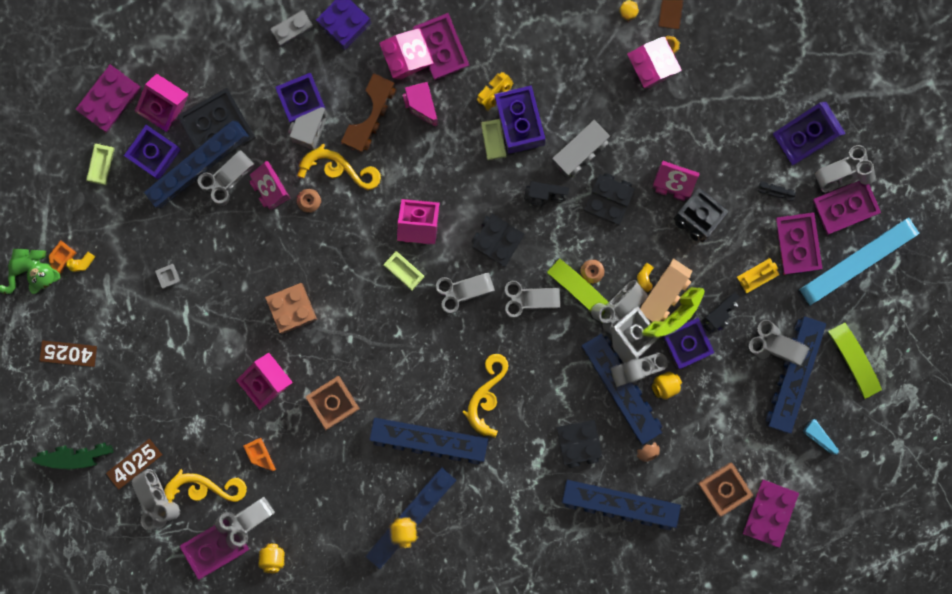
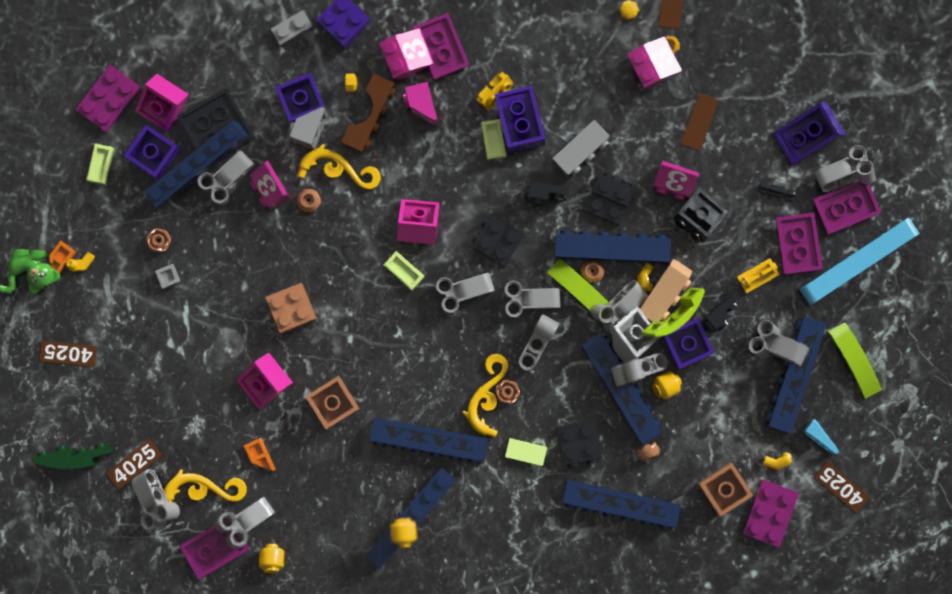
(157, 234): none -> nougat plate
(350, 83): none -> yellow tile
(513, 393): none -> nougat plate
(526, 452): none -> yellowish green tile
(543, 331): none -> light grey piece
(612, 248): none -> dark blue brick
(699, 121): none -> reddish brown sticker
(780, 463): none -> yellow arm
(842, 486): none -> reddish brown sticker

